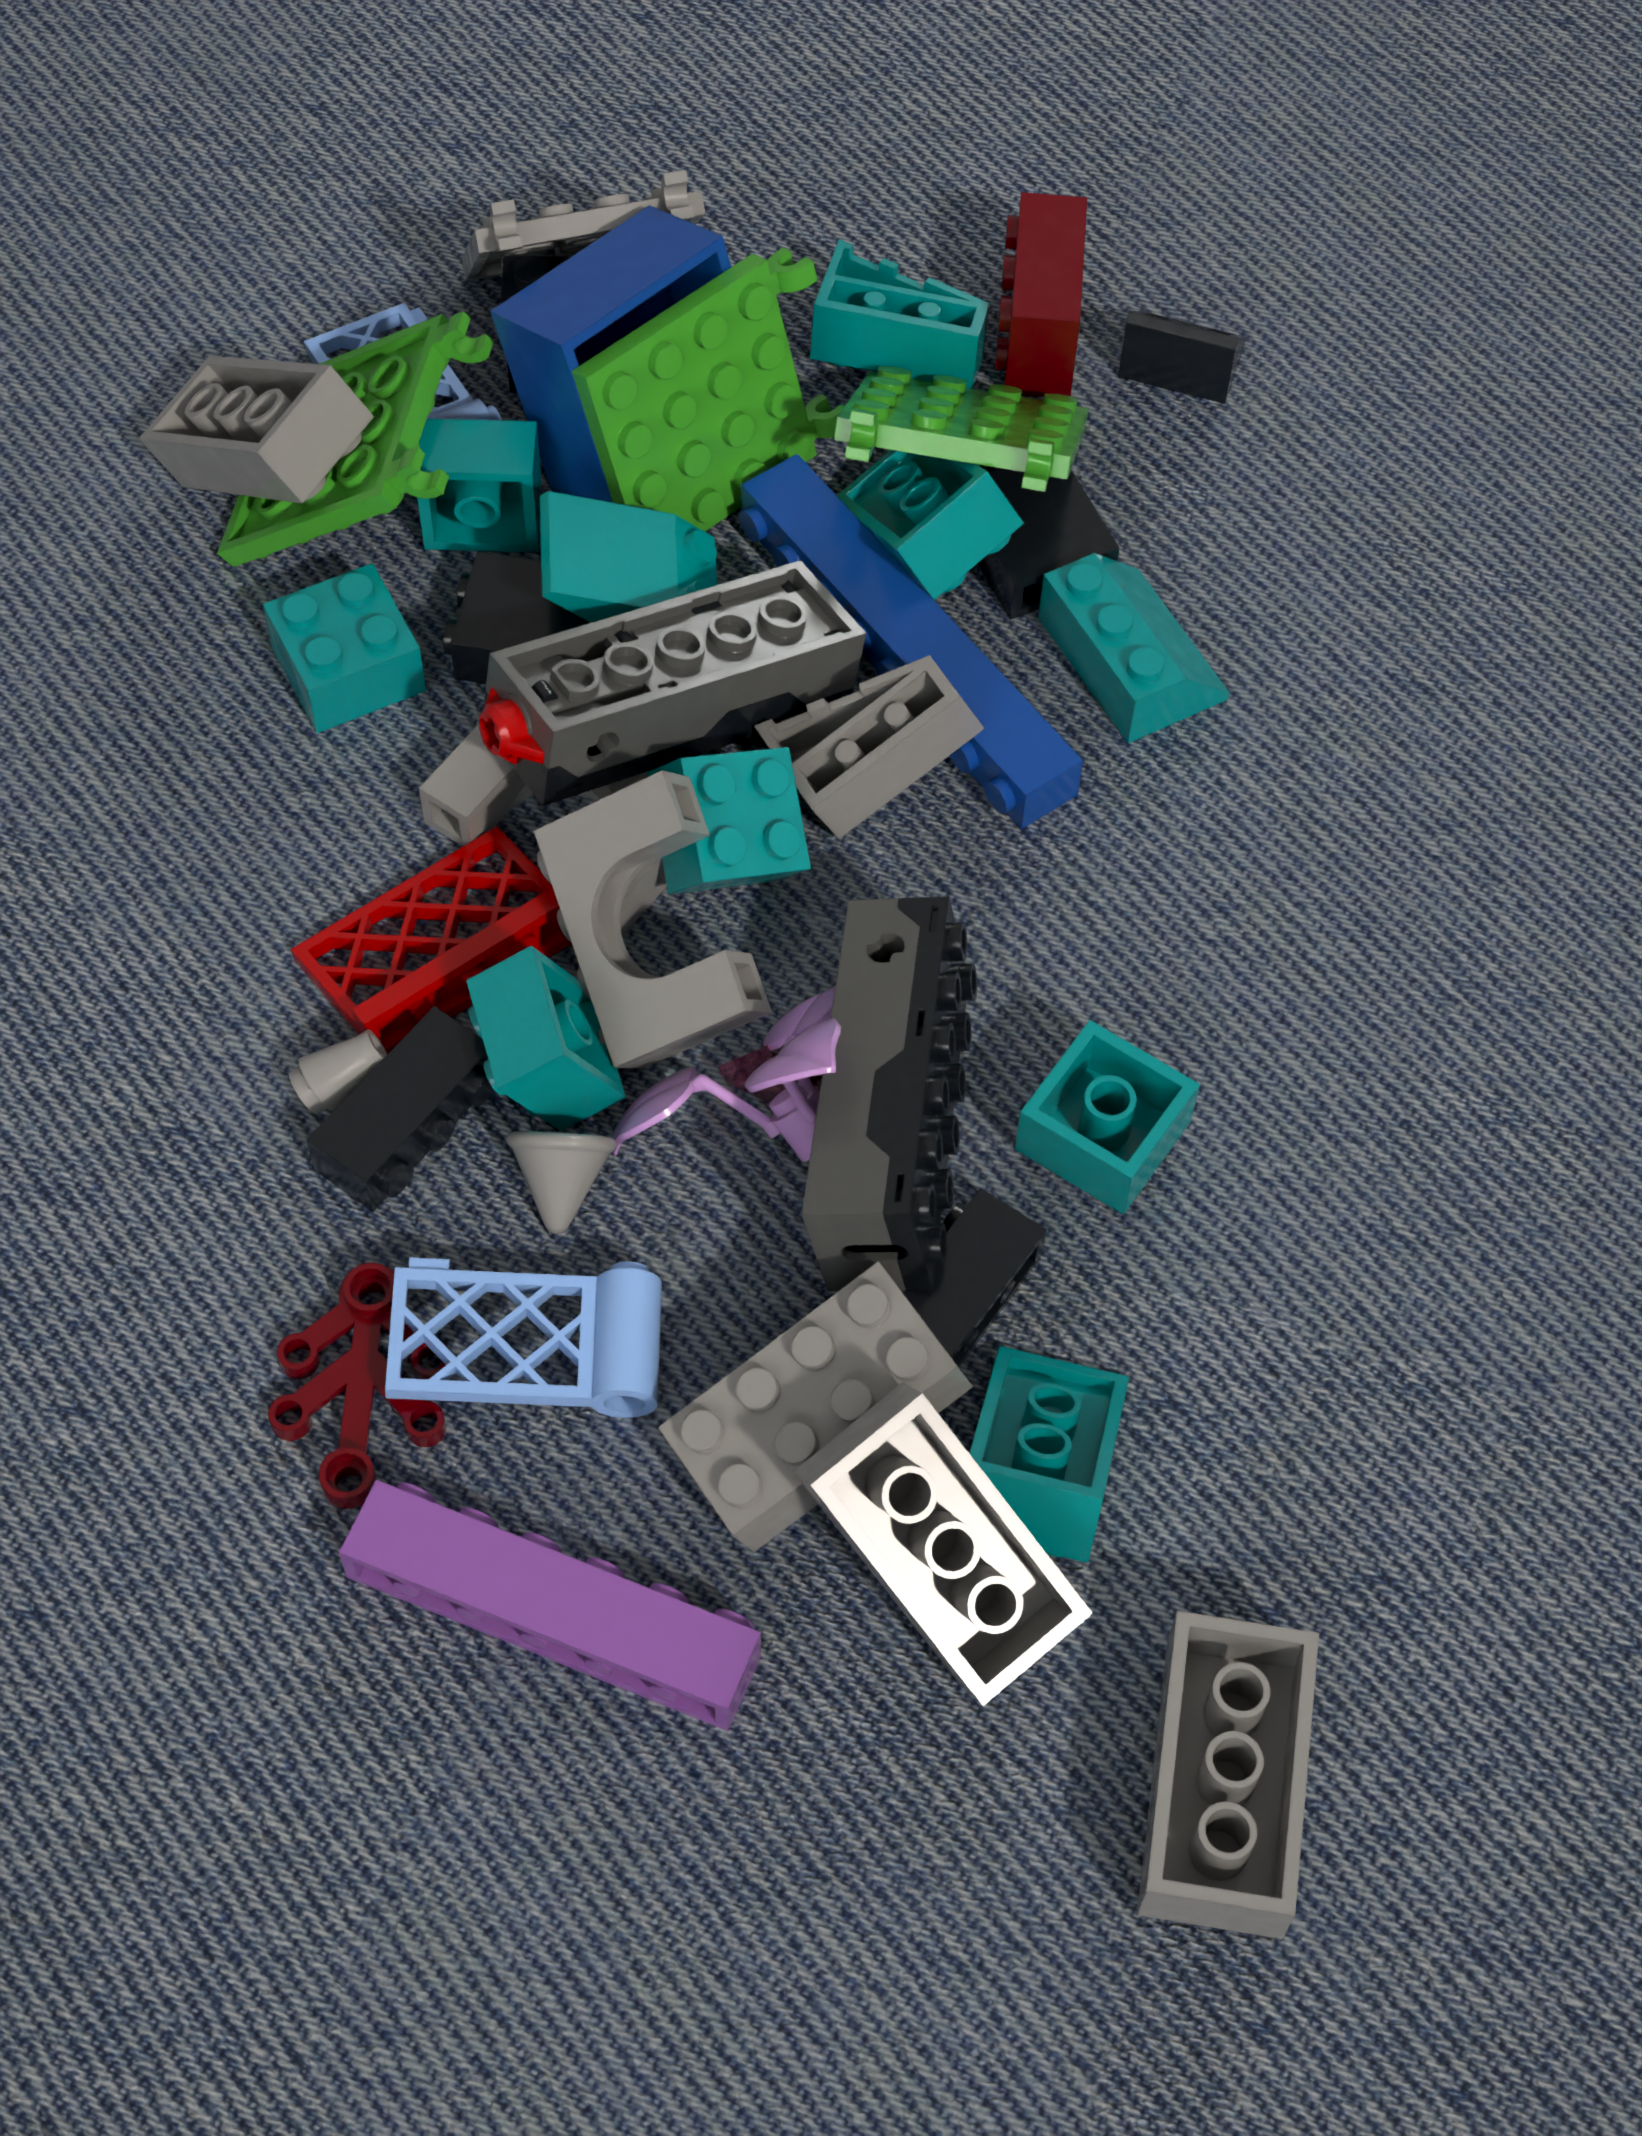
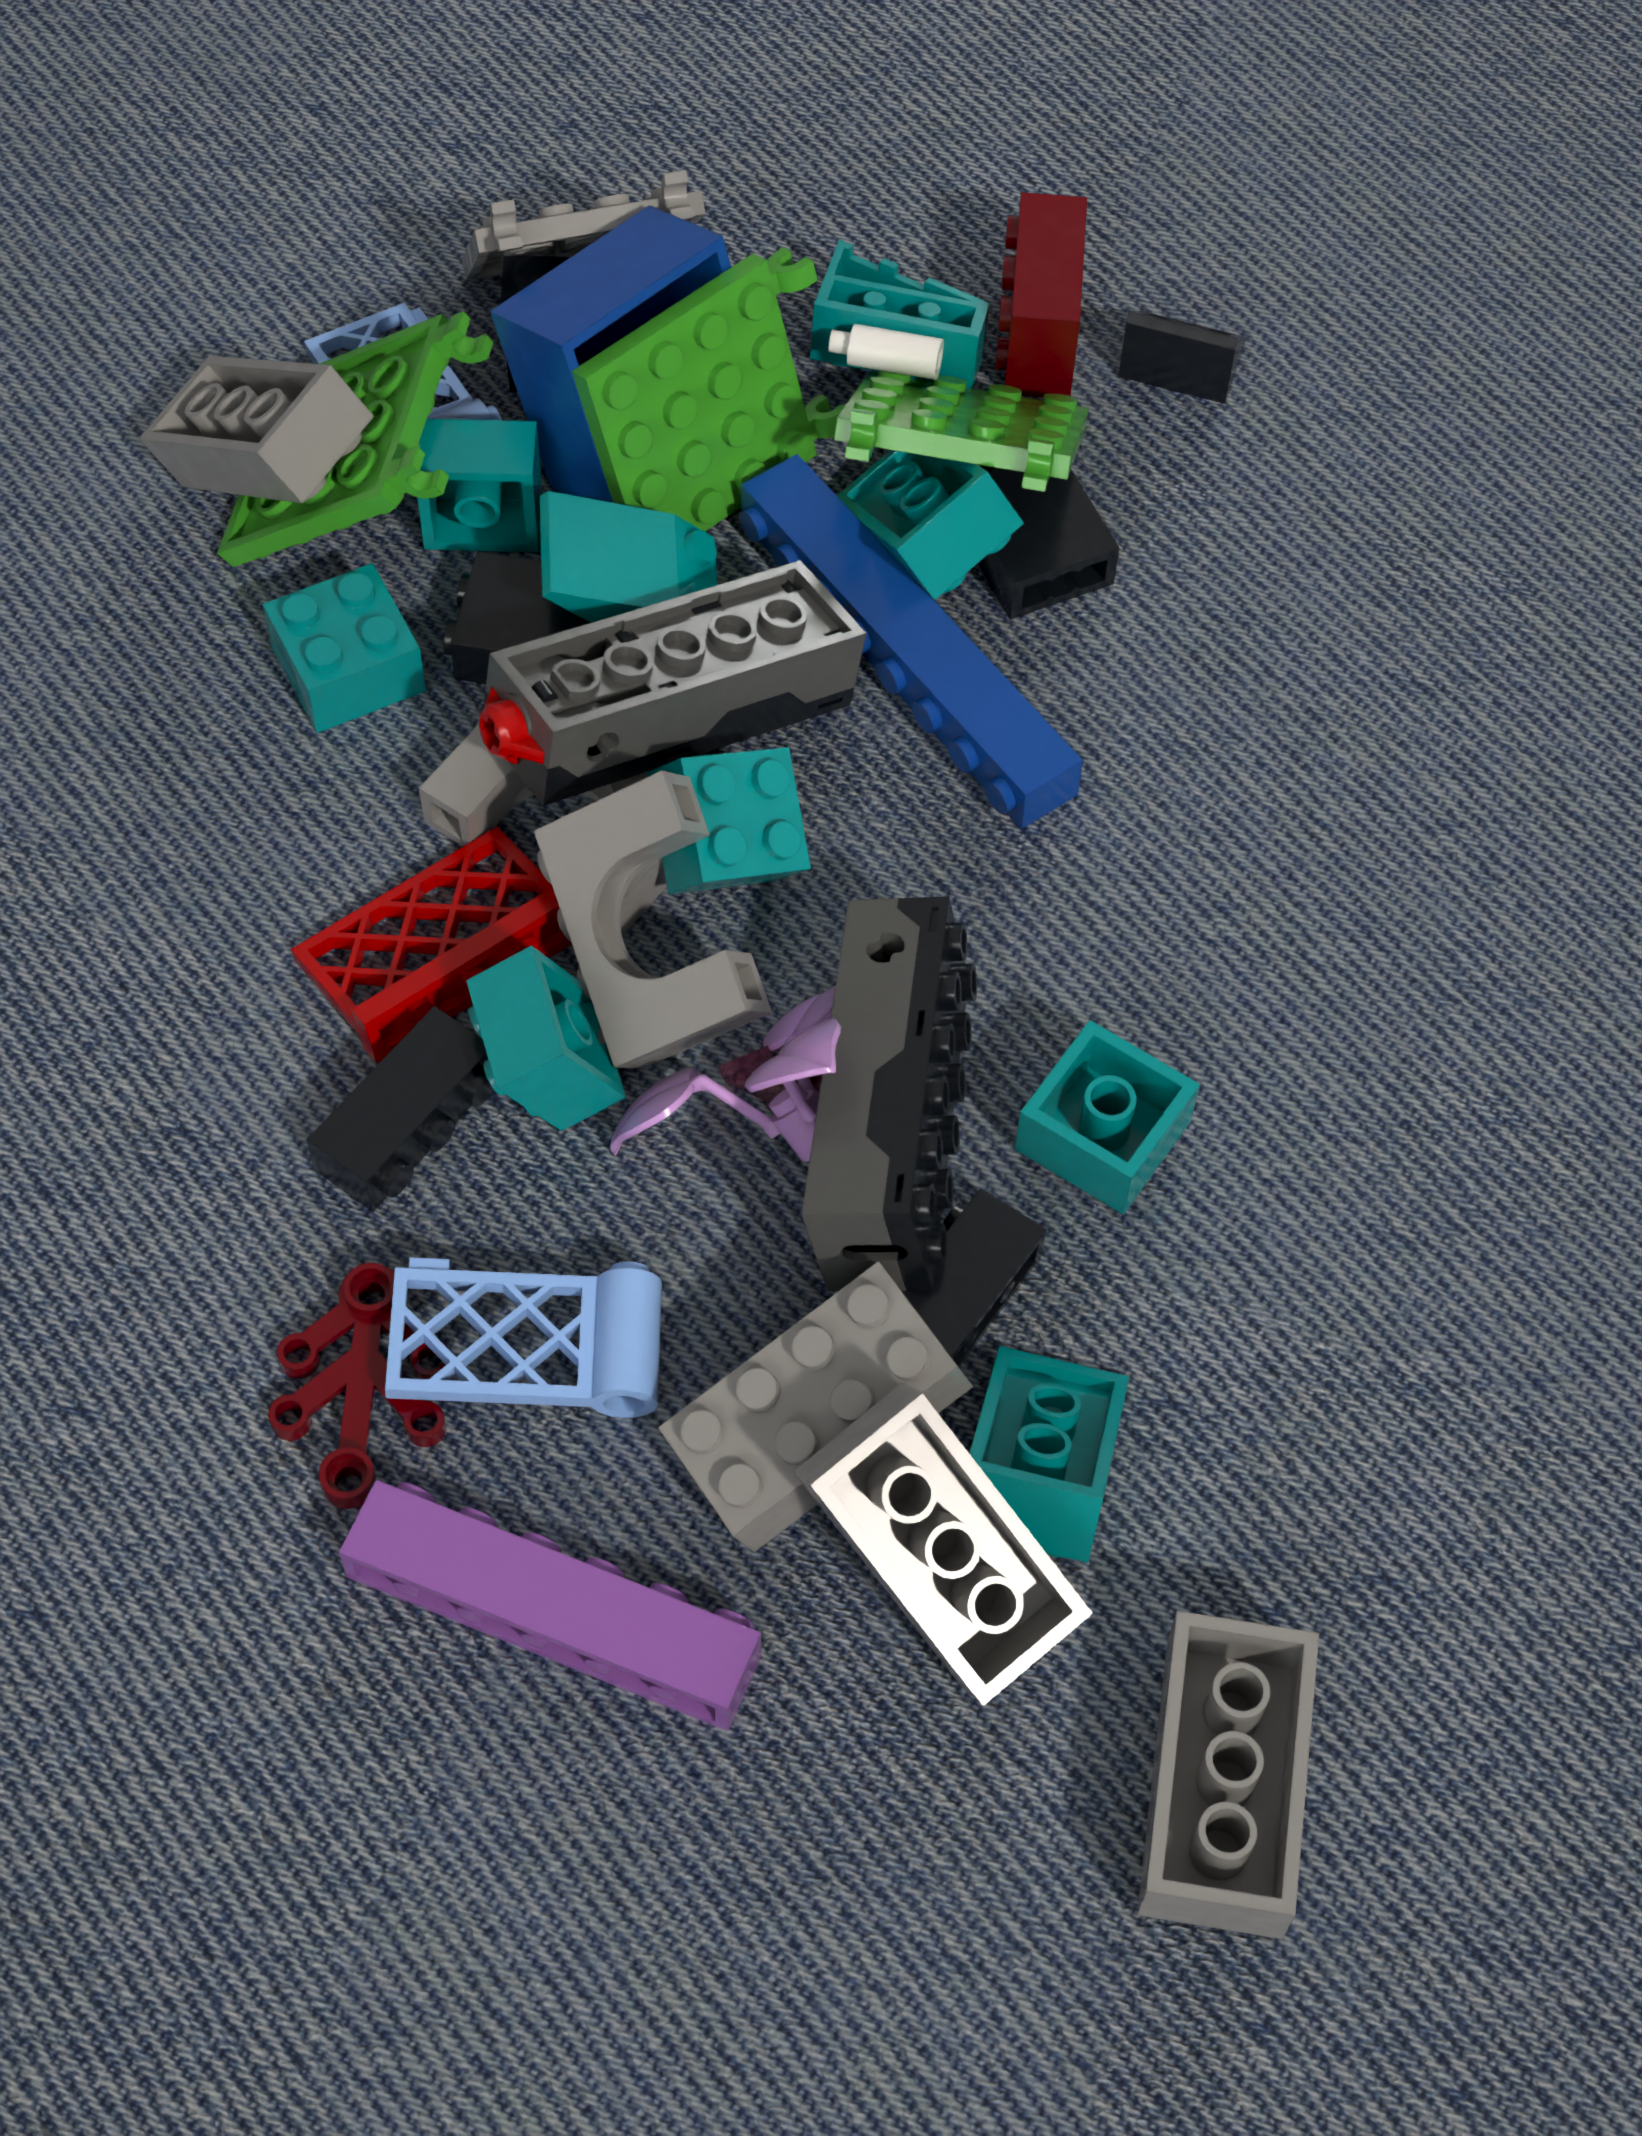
(334, 1072): light grey cone -> none
(559, 1170): light grey hat -> none
(874, 742): light grey wedge -> none
(889, 350): none -> white cylinder
(1126, 646): teal slope -> none

